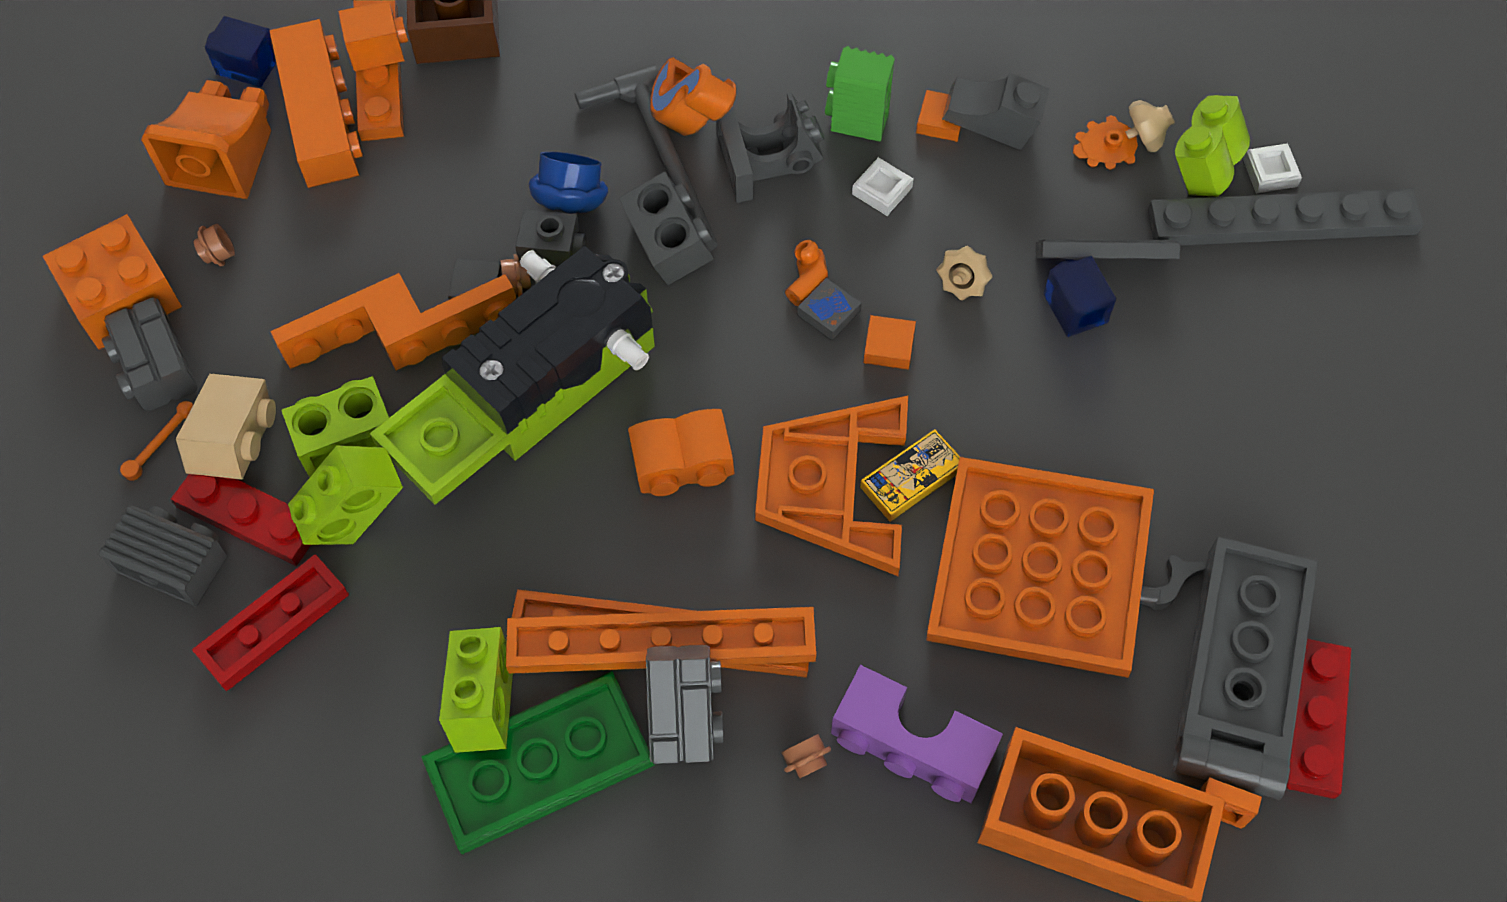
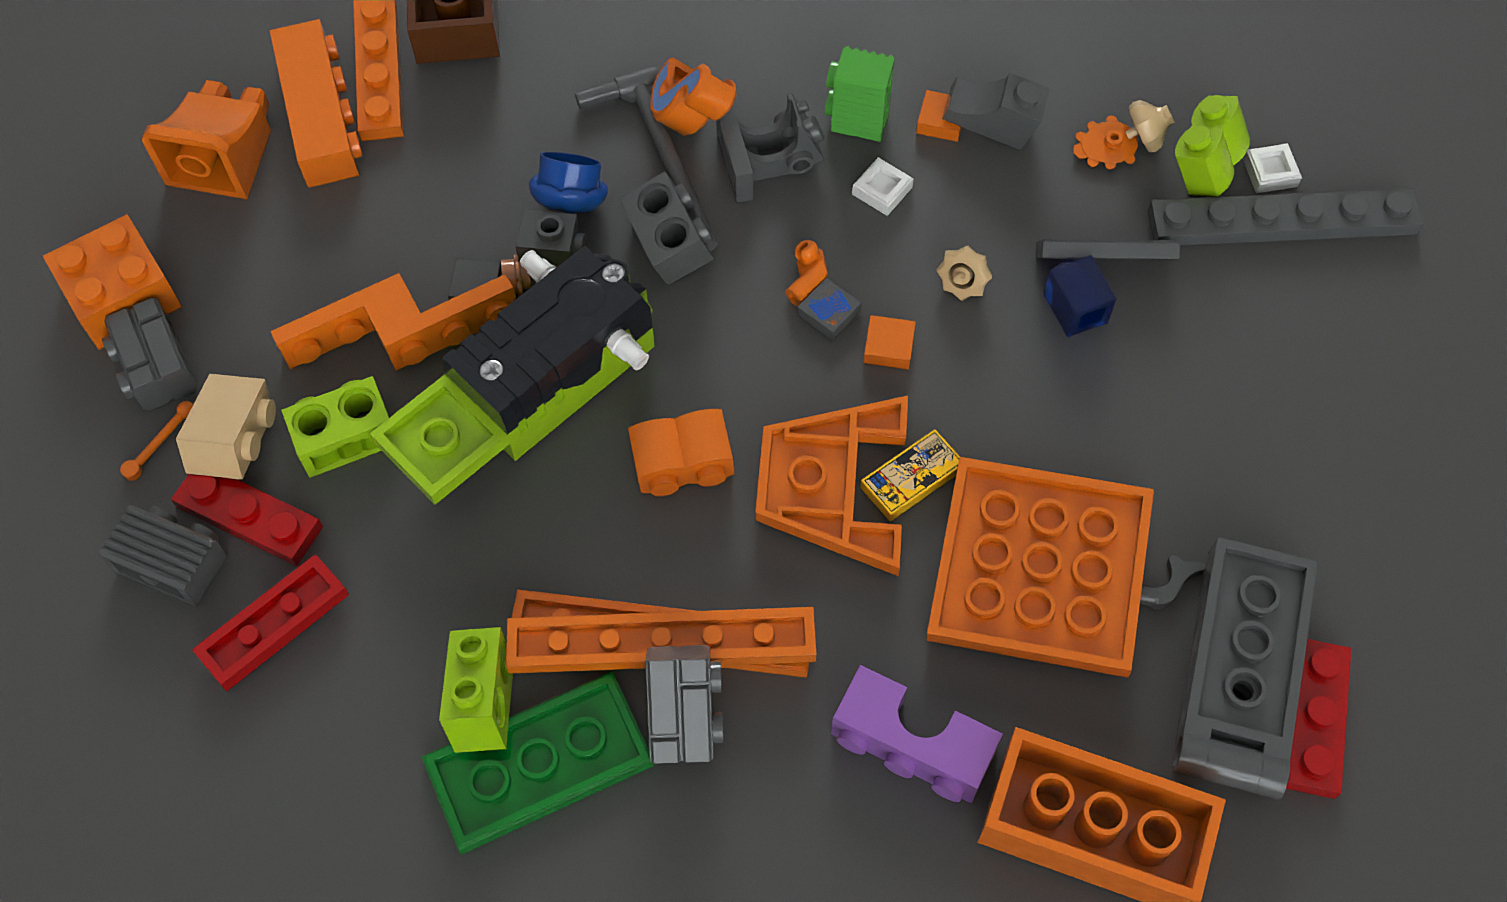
(213, 245): nougat plate -> none
(241, 51): clear blue brick -> none
(344, 495): lime brick -> none
(373, 35): orange brick -> none
(806, 756): nougat plate -> none
(1239, 805): orange tile -> none

